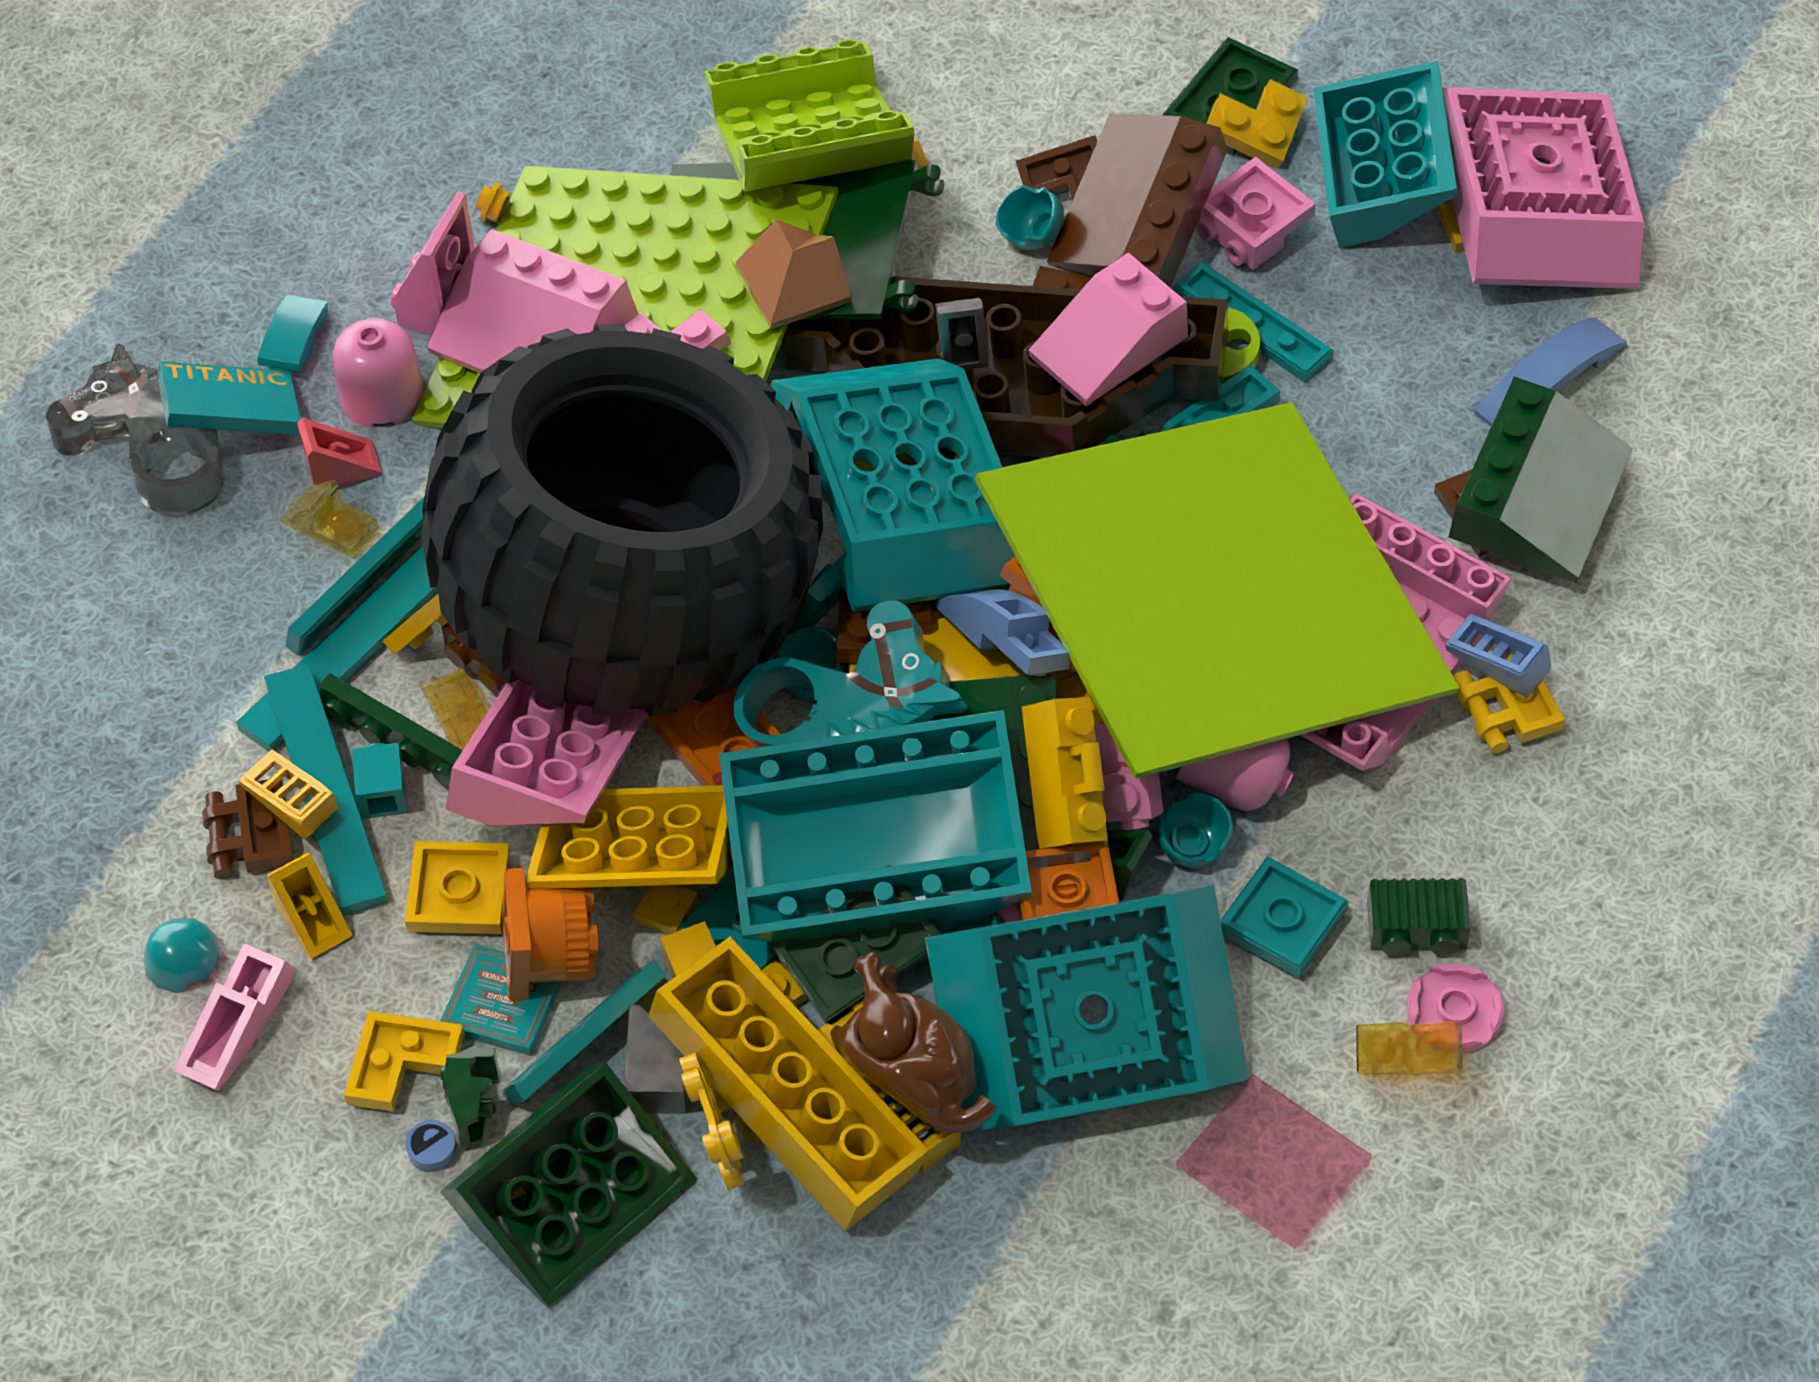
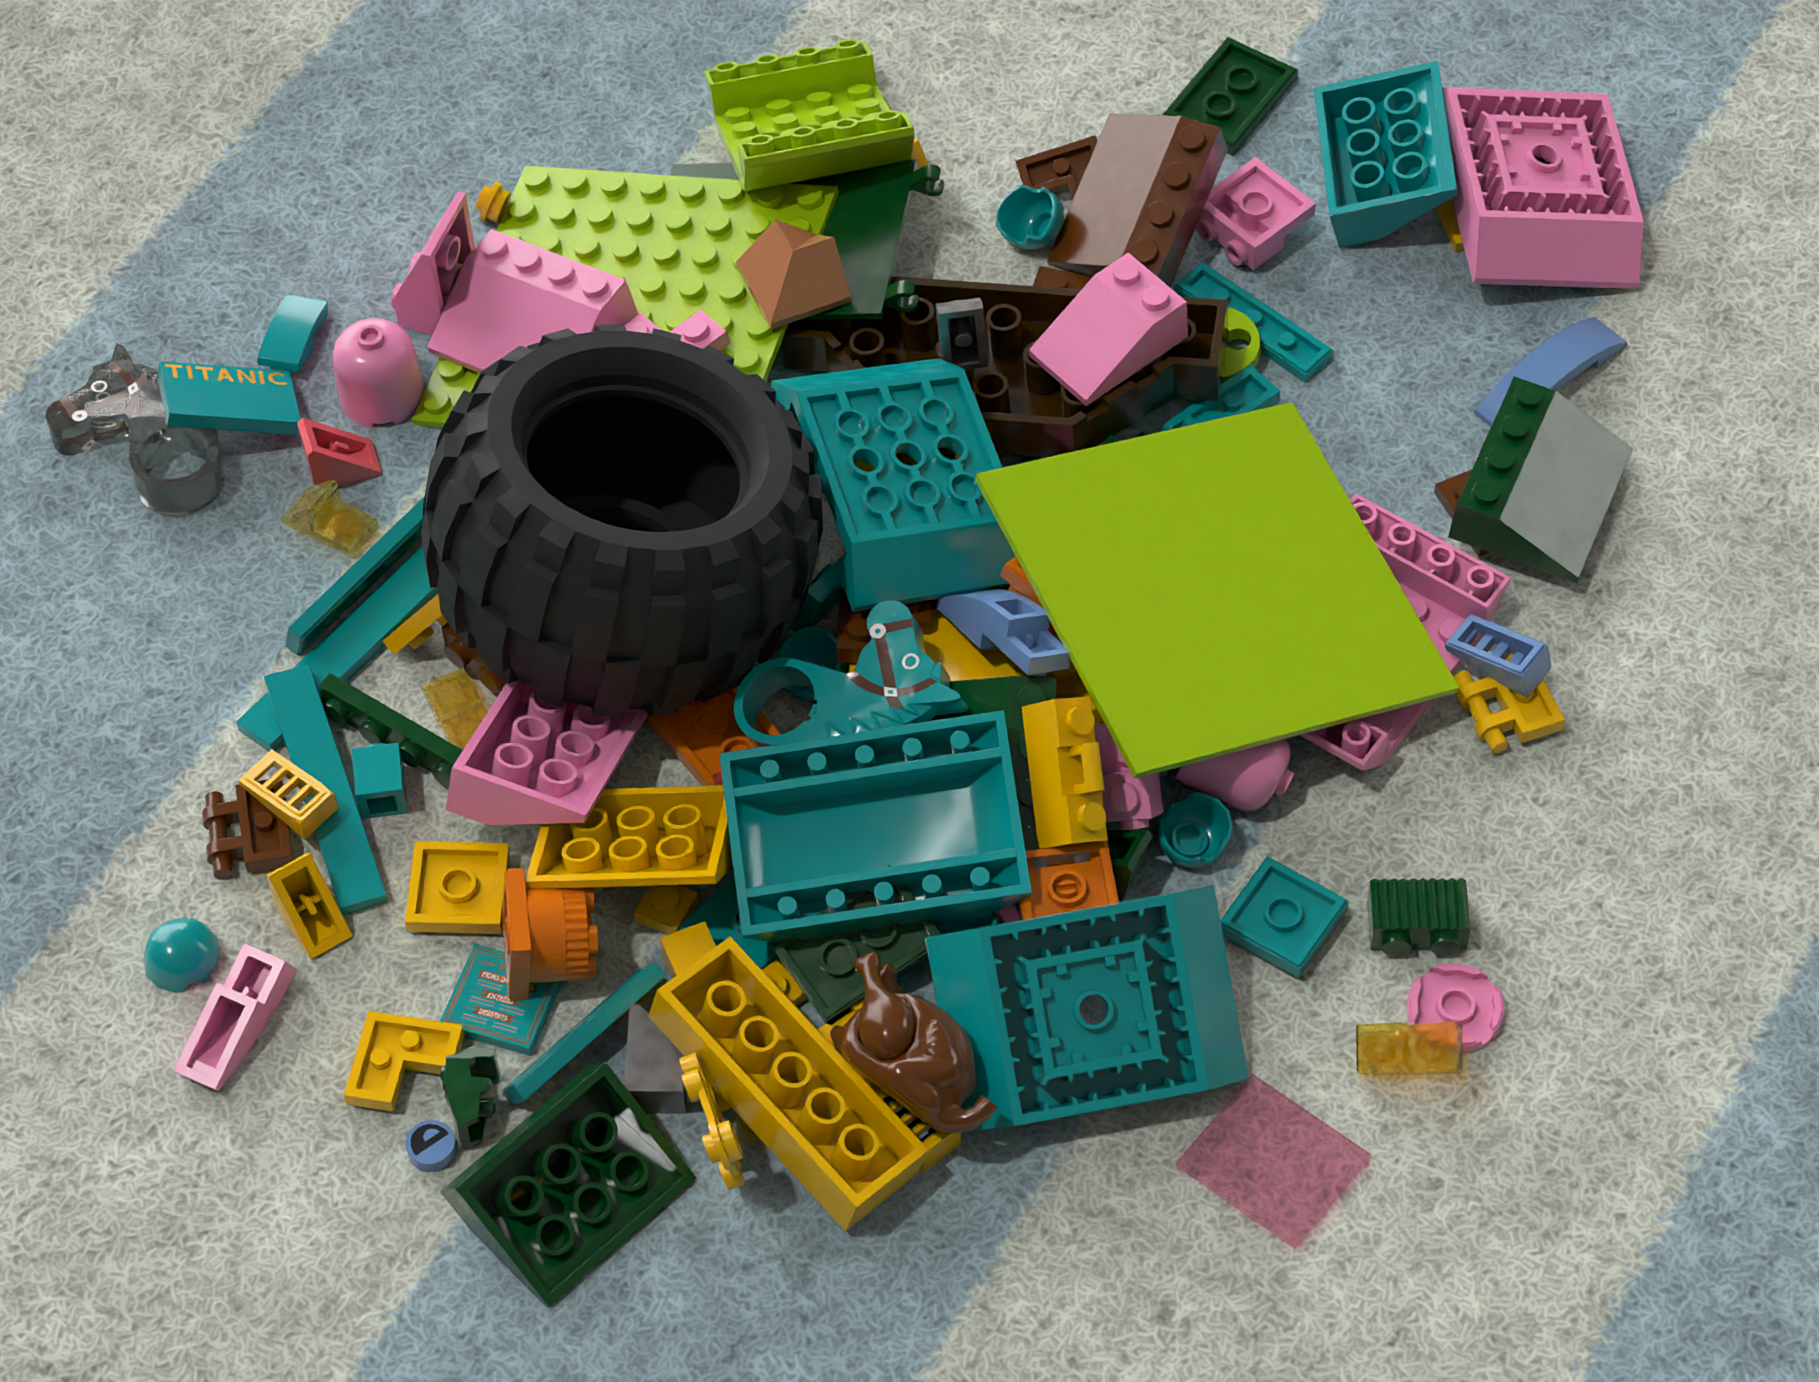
(1262, 131): yellow plate -> none

